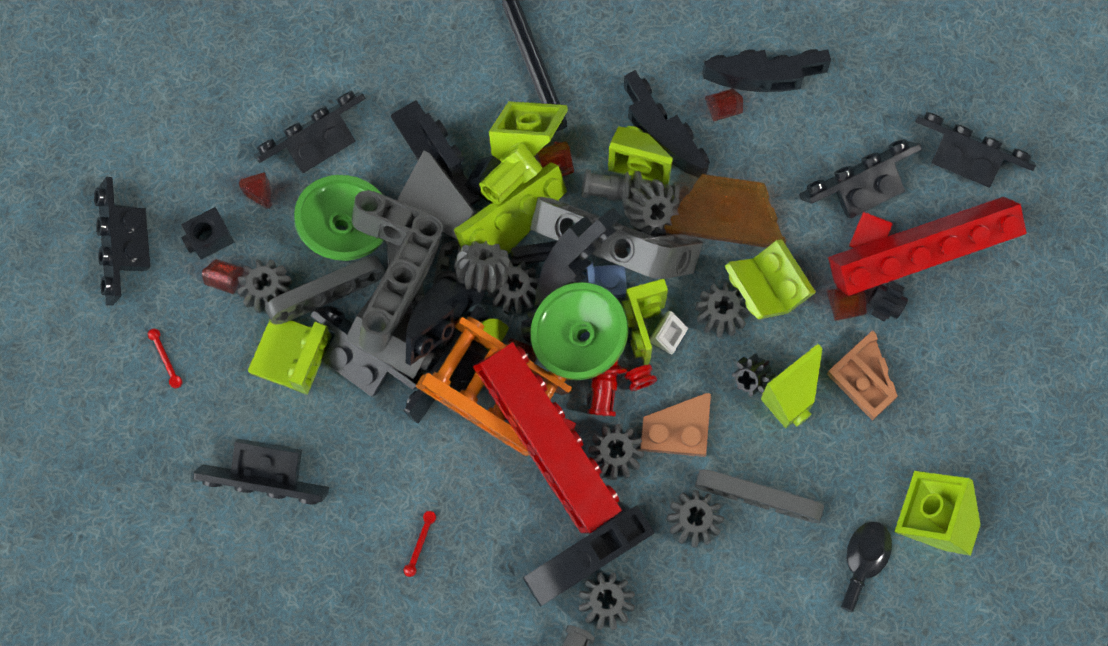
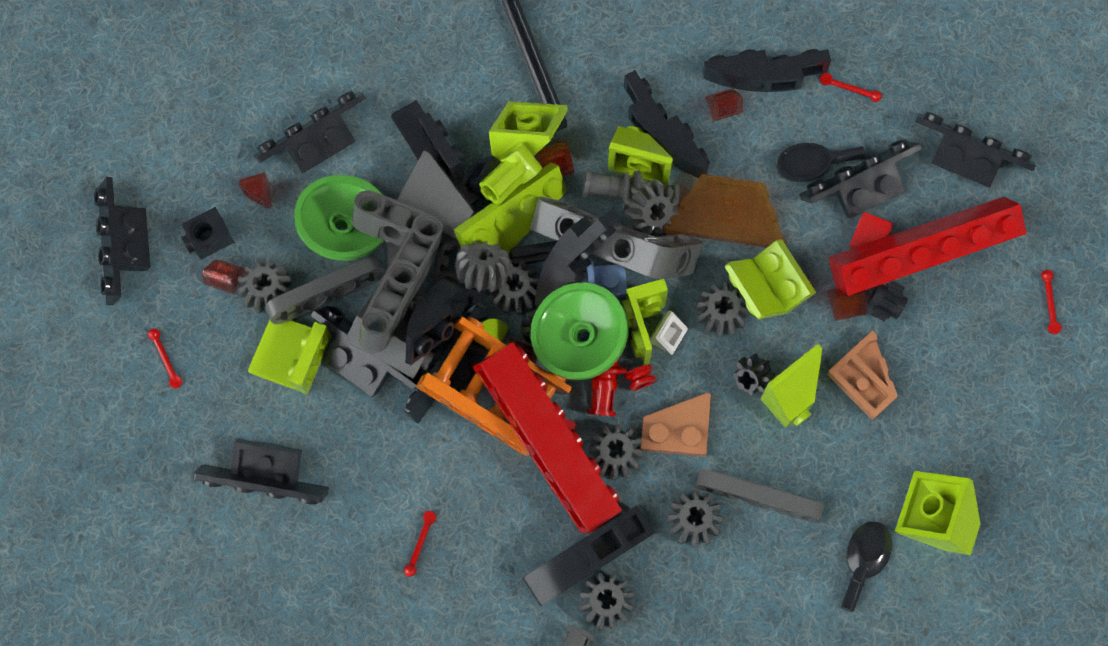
(810, 160): none -> black piece
(826, 79): none -> red hinge
(1054, 327): none -> red hinge

